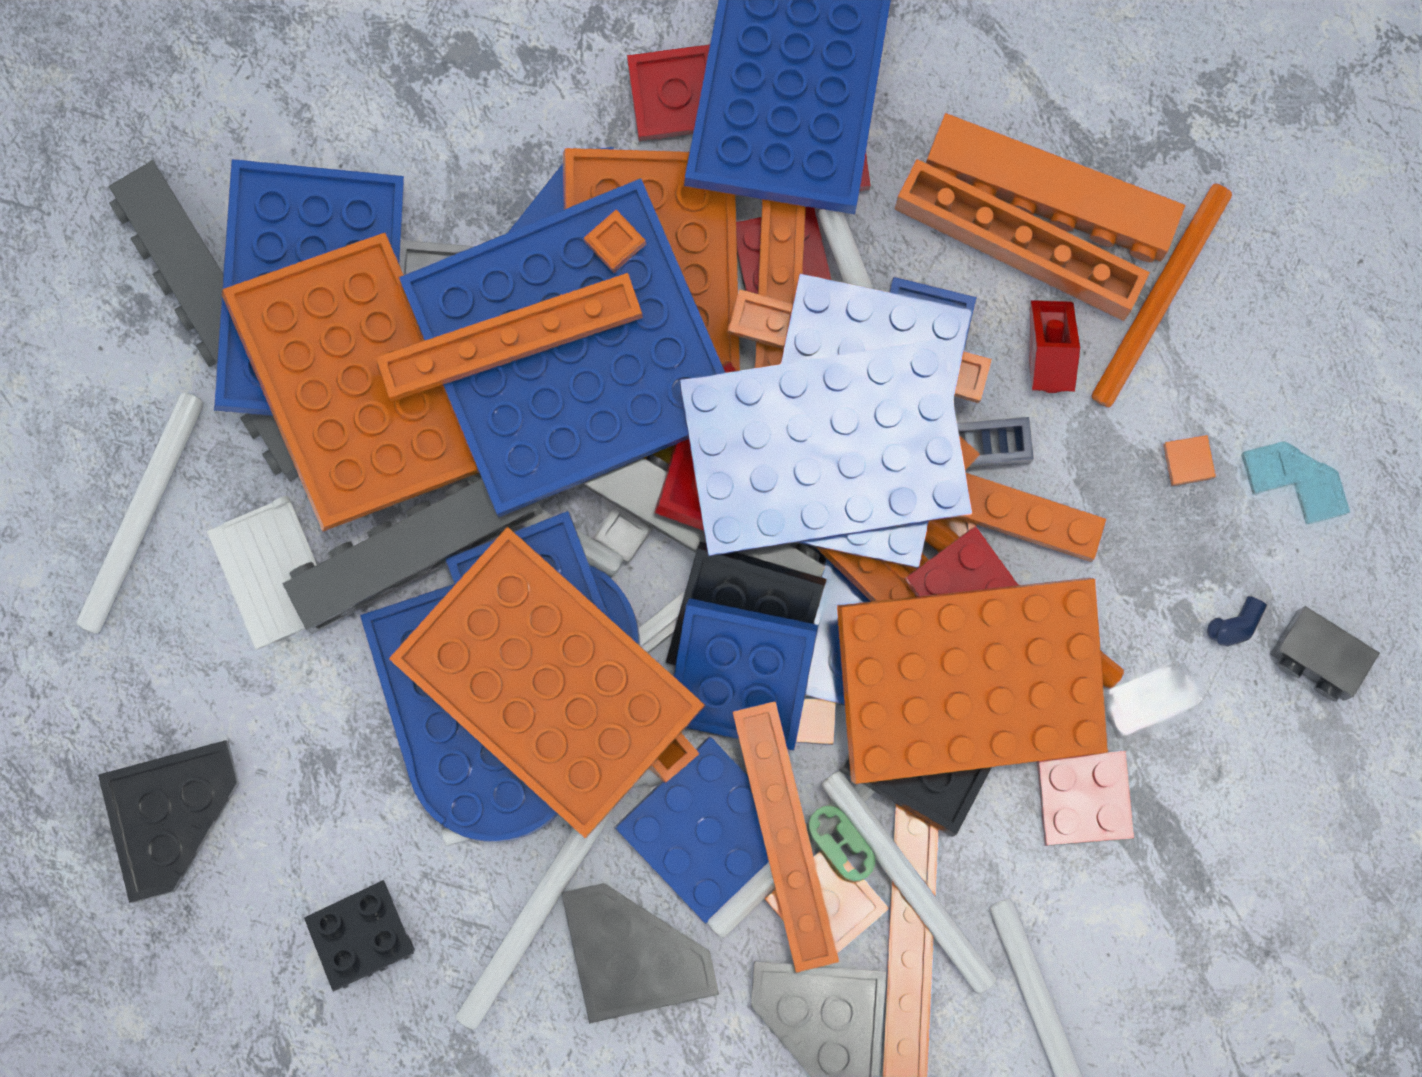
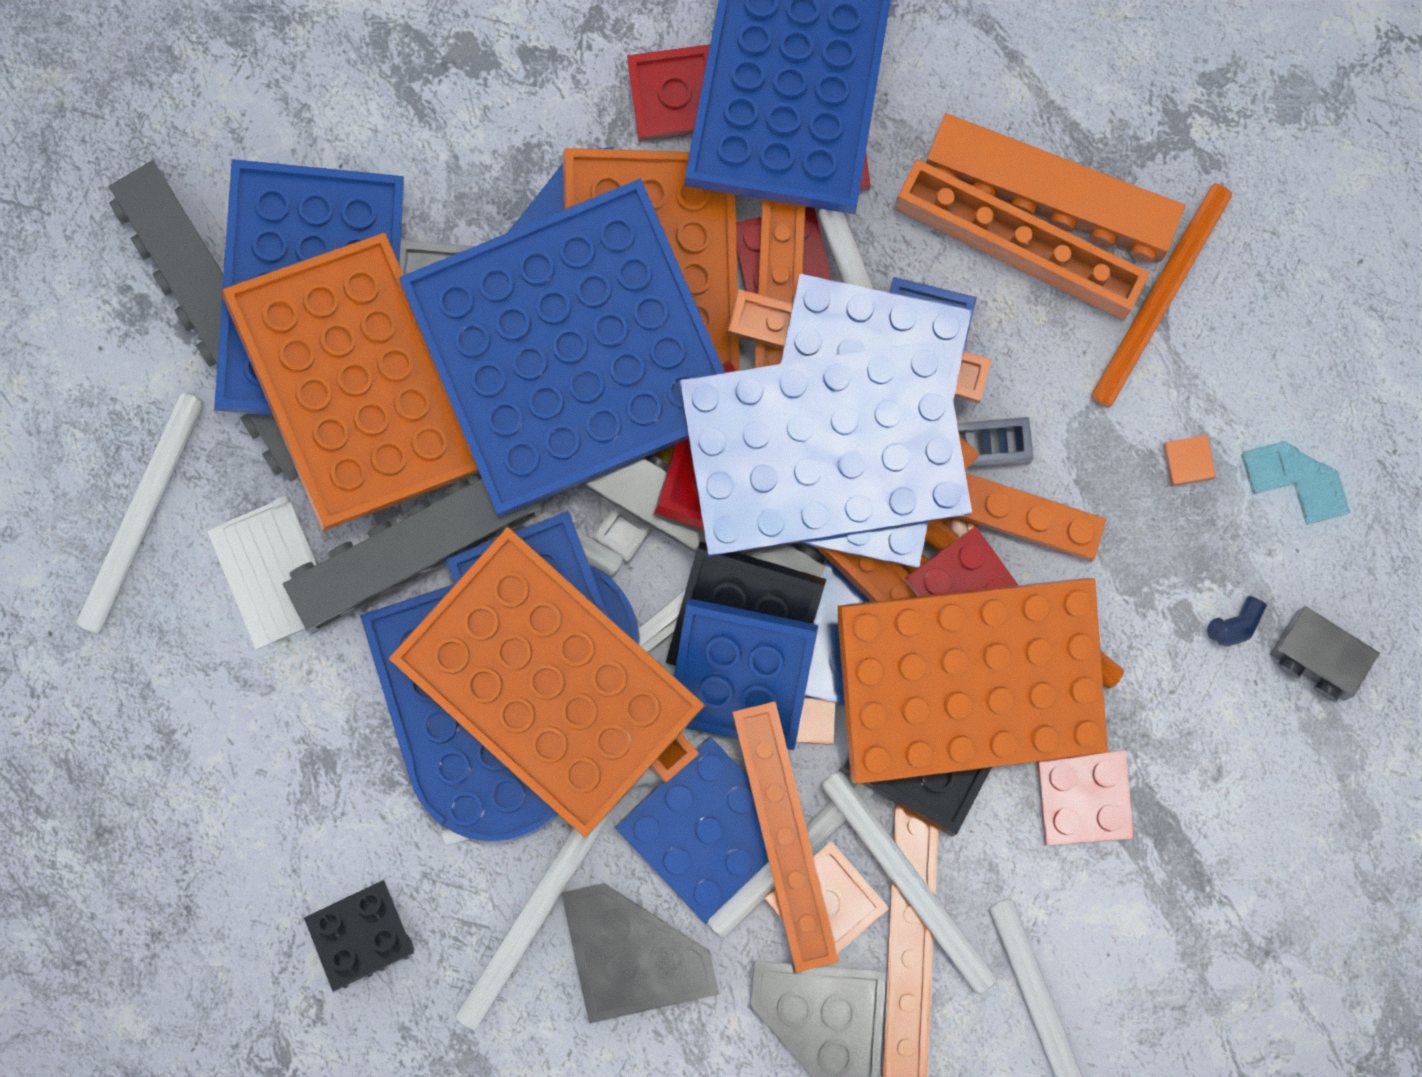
(165, 813): black plate -> none
(509, 337): orange plate -> none
(614, 241): orange tile -> none
(832, 850): beam -> none
(1053, 346): red slope -> none
(1150, 699): clear hinge -> none

